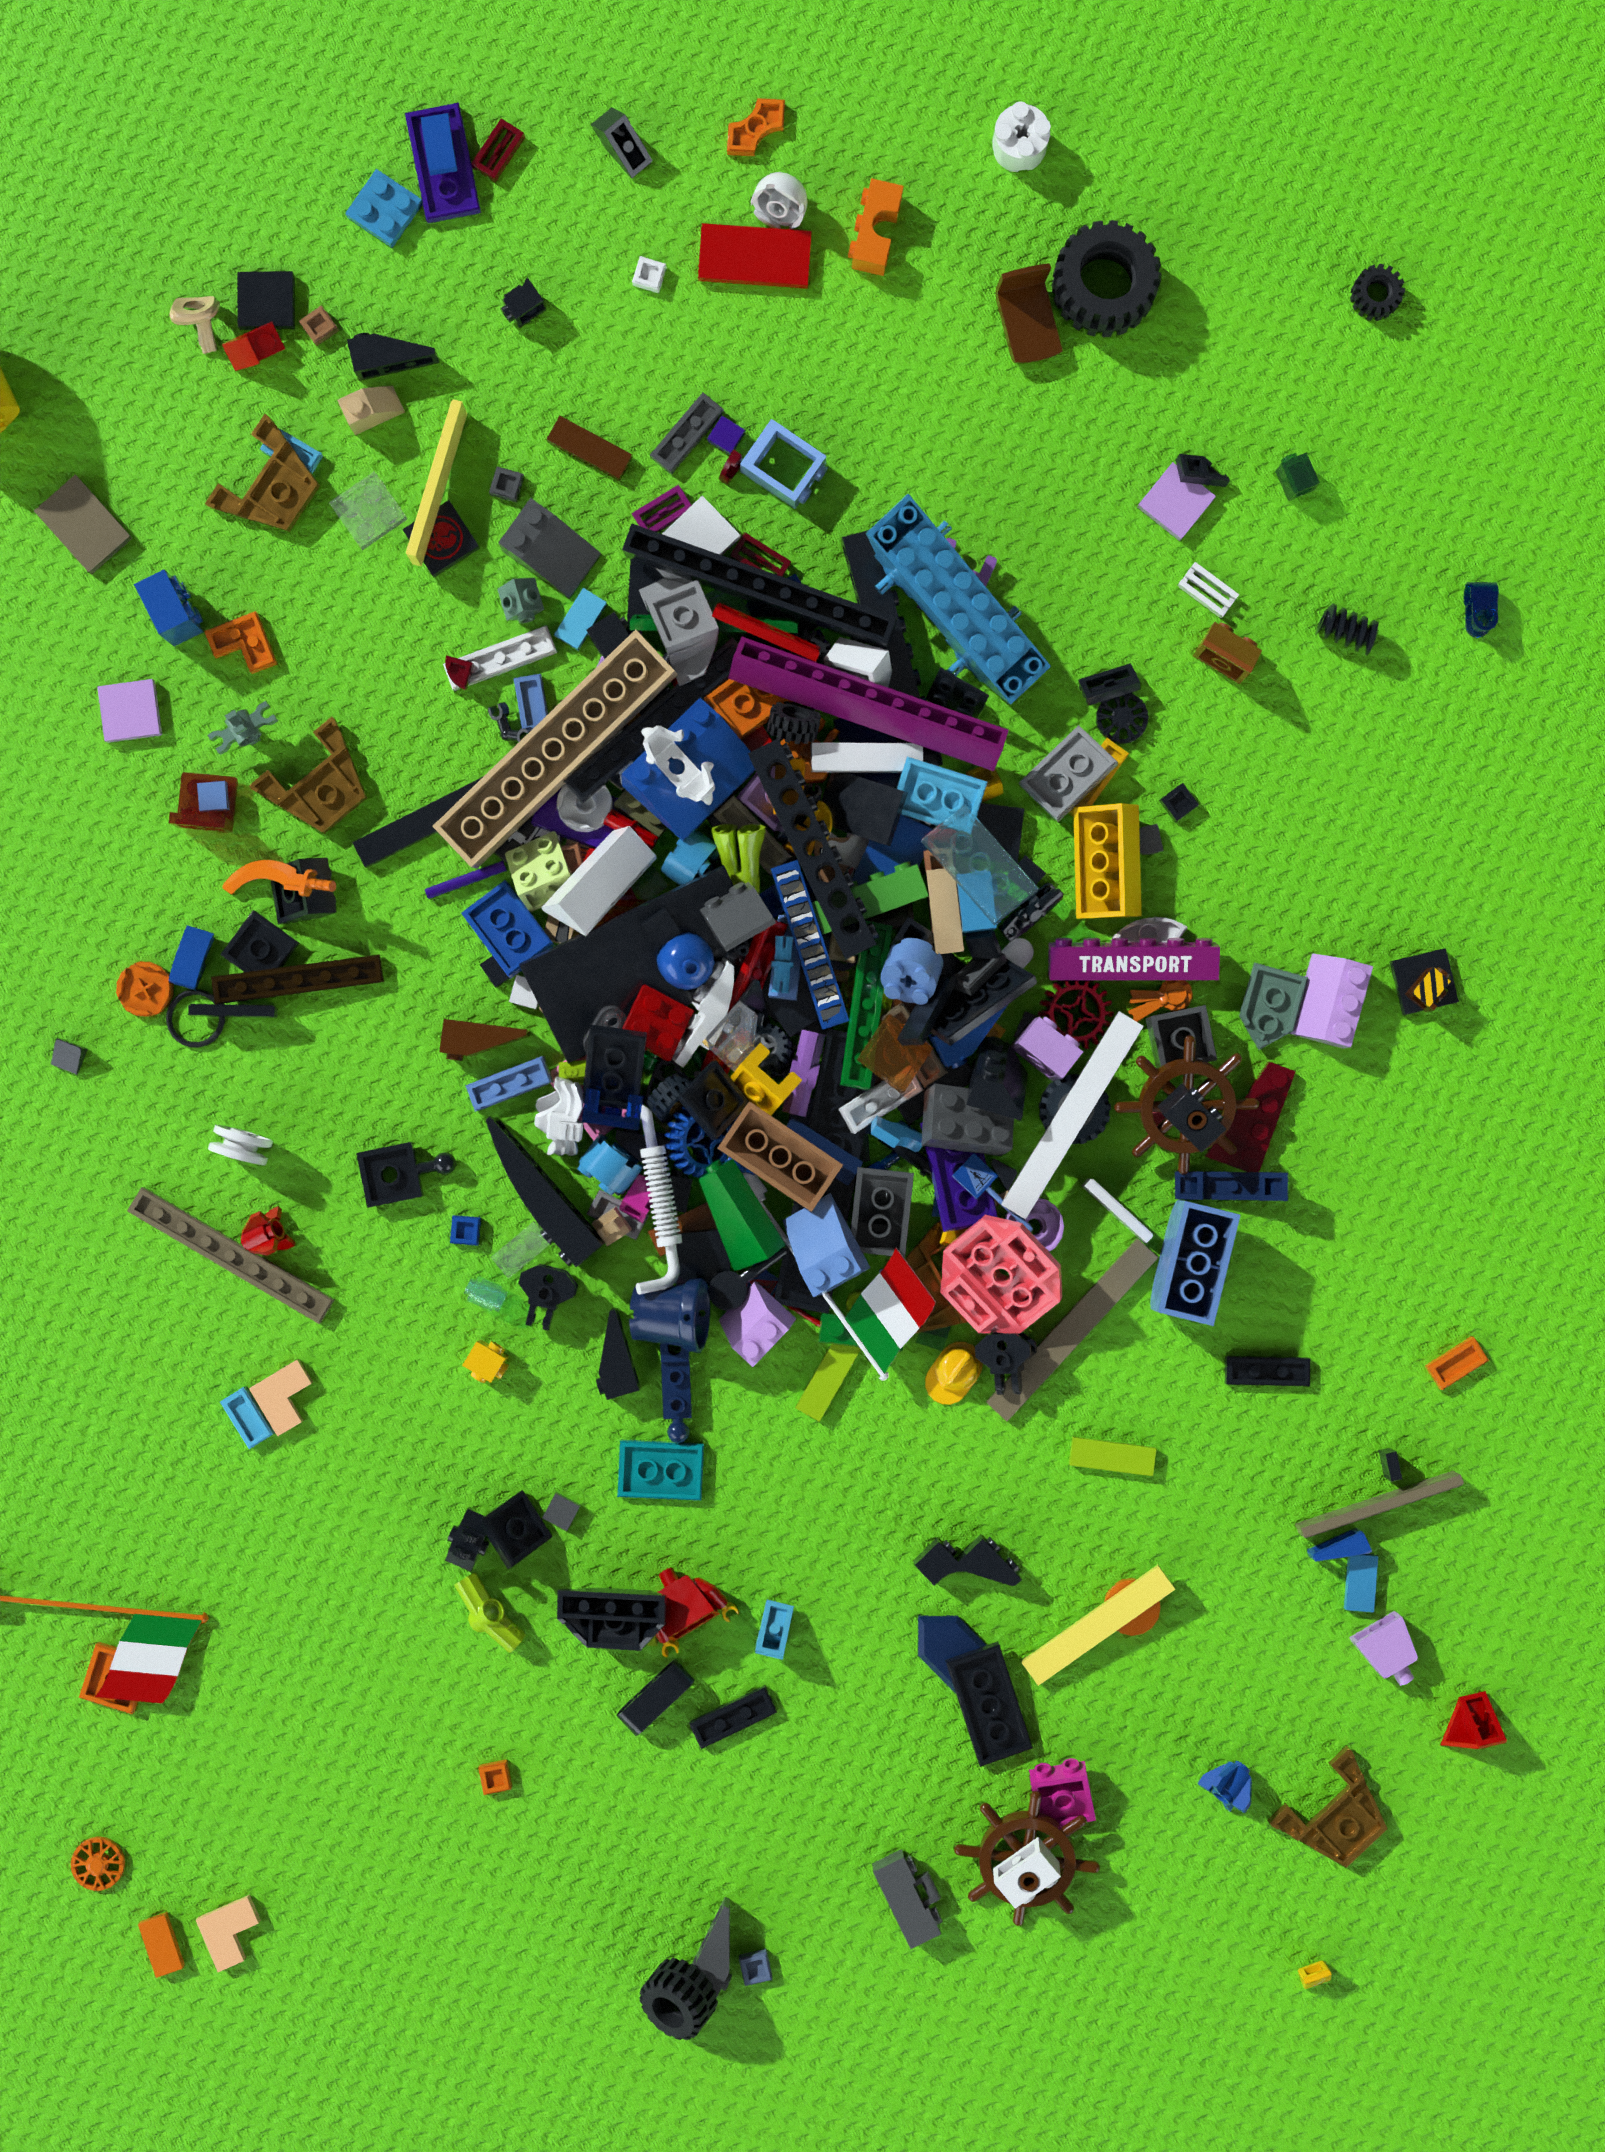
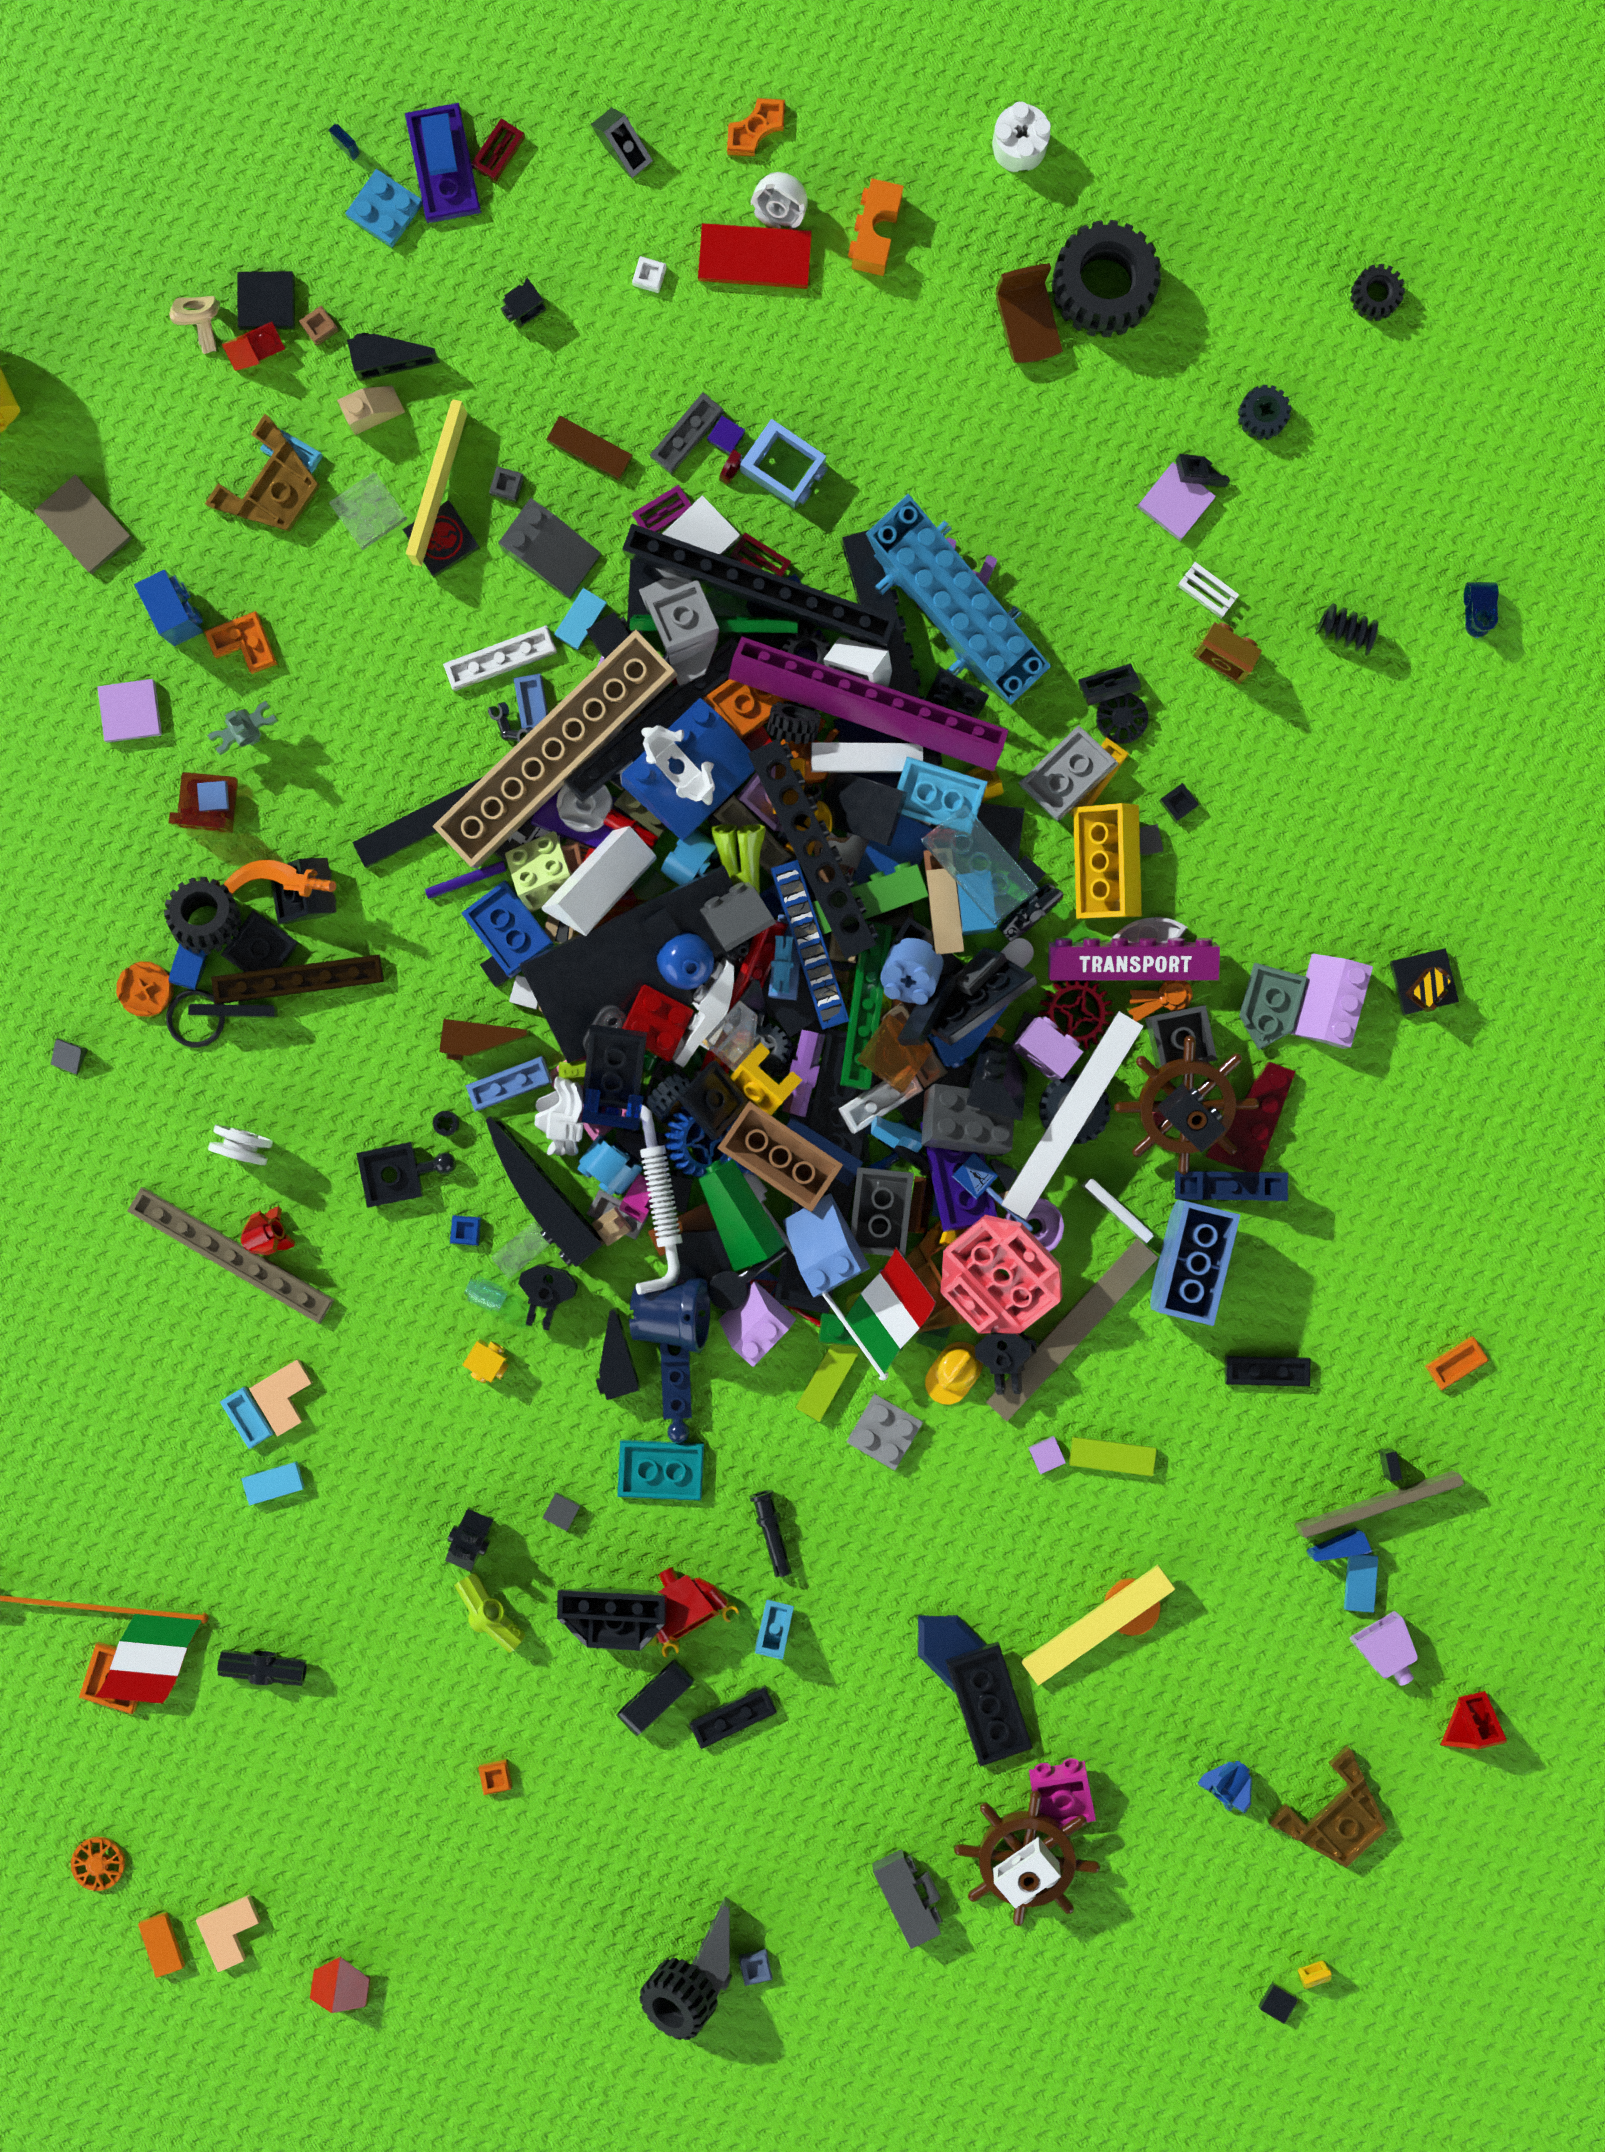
(198, 895): none -> black tyre
(262, 1667): none -> black piece
(273, 1483): none -> medium azure tile
(325, 792): pearl gold wing -> none
(339, 1986): none -> slope
(344, 141): none -> tile
(447, 1114): none -> black bush
(459, 671): dark red tile -> none
(515, 1529): black tile -> none
(520, 599): sand green brick -> none
(766, 631): red tile -> none
(768, 1520): none -> black pin
(884, 1431): none -> light grey plate
(920, 1205): none -> reddish brown tile
(978, 1559): black arch -> none
(983, 945): black tile -> none
(1046, 1455): none -> lavender tile
(1256, 419): none -> black wheel
(1278, 2002): none -> black tile
(1297, 475): clear green brick -> none

